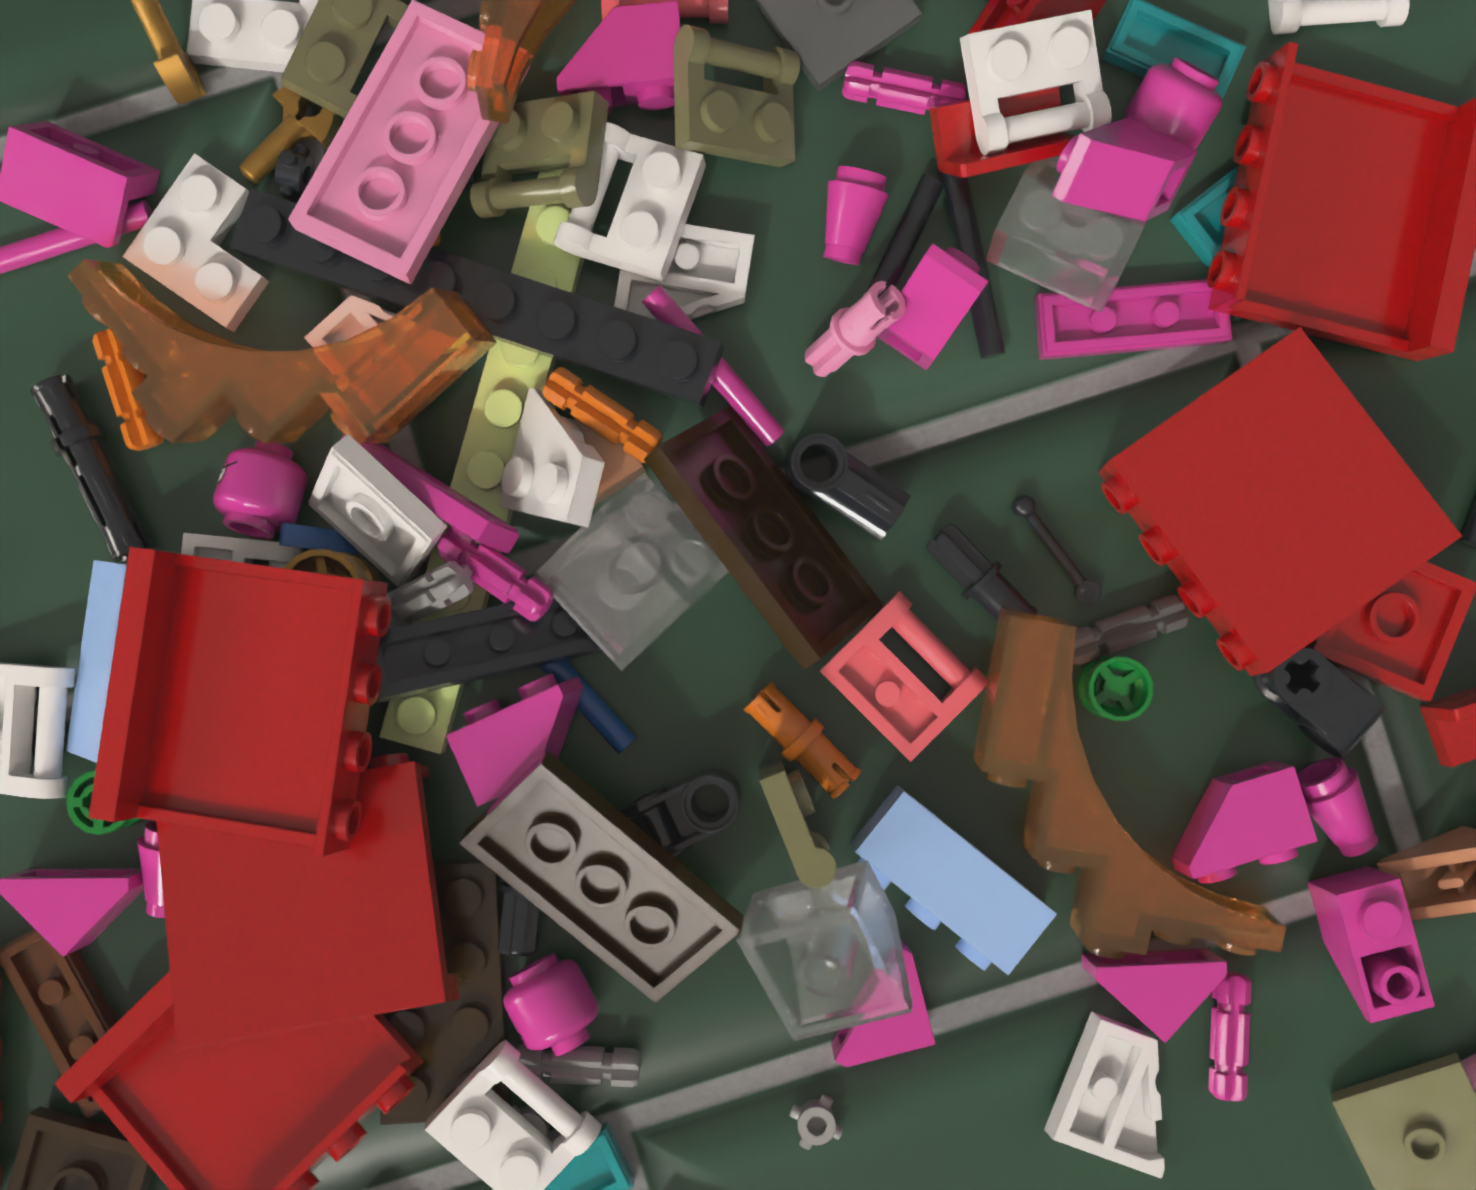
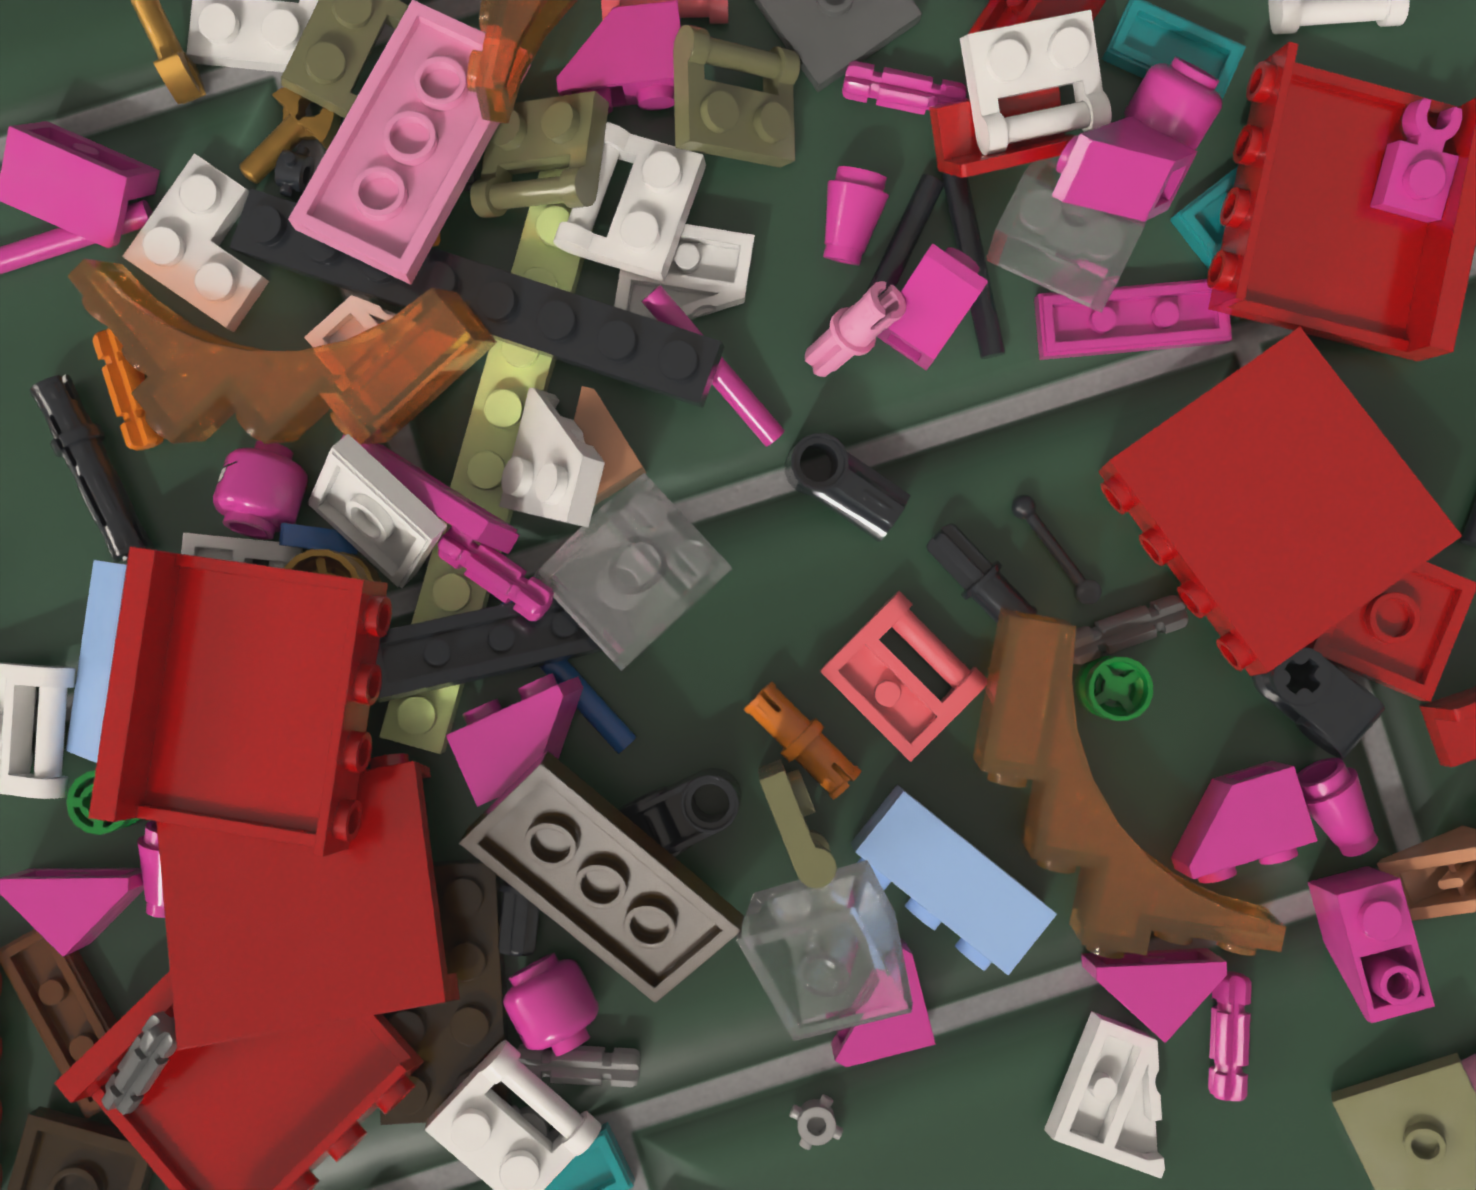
(141, 1064): none -> dark grey axle
(430, 593): light grey axle -> none
(601, 414): orange axle -> none
(764, 535): dark brown plate -> none
(1416, 172): none -> dark pink plate

